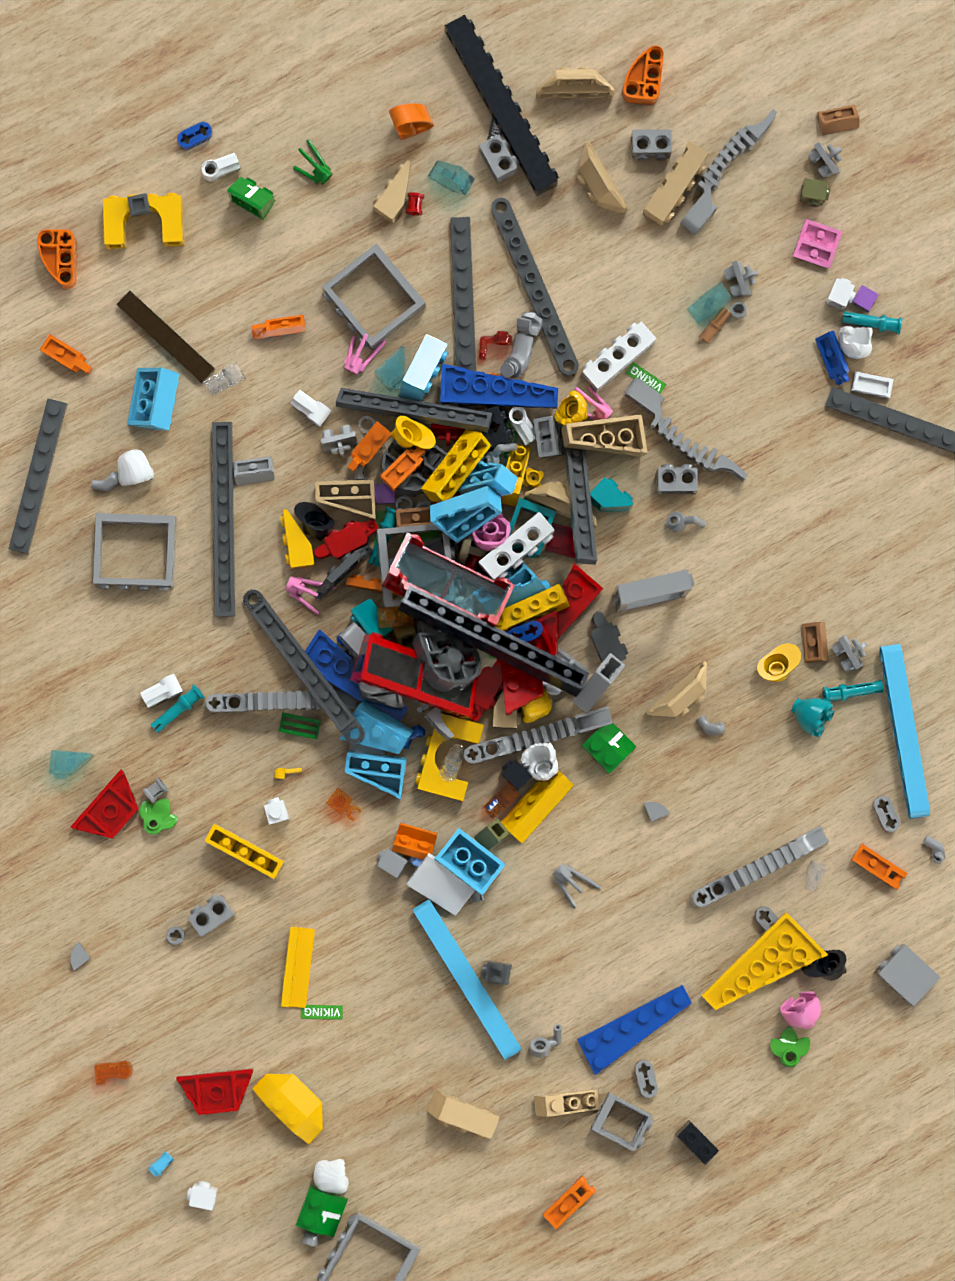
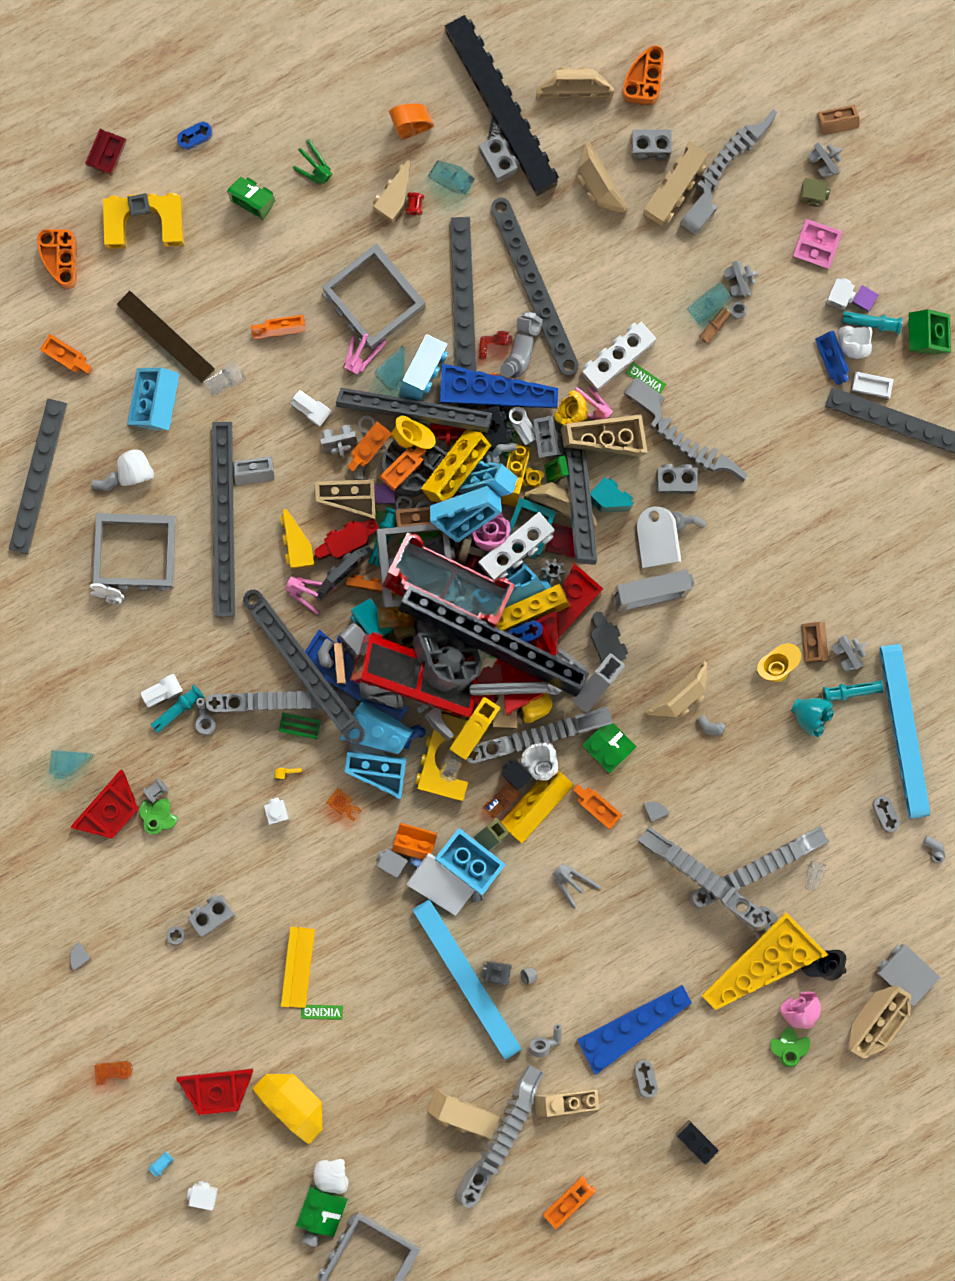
(105, 151): none -> dark red plate
(111, 594): none -> white plate
(204, 718): none -> light grey plate
(223, 166): white piece -> none
(244, 851): yellow brick -> none
(314, 519): black piece -> none
(323, 654): none -> light grey arm
(340, 667): none -> light nougat tile
(474, 728): none -> yellow slope
(490, 1160): none -> light grey piece
(508, 688): none -> light grey axle
(528, 975): none -> light grey hinge
(552, 576): none -> light grey gear
(556, 469): none -> green plate
(597, 806): none -> orange hinge
(603, 1113): light grey window -> none
(658, 539): none -> white tile
(713, 884): none -> light grey piece
(878, 866): orange plate -> none
(880, 1021): none -> tan wedge
(929, 332): none -> green slope

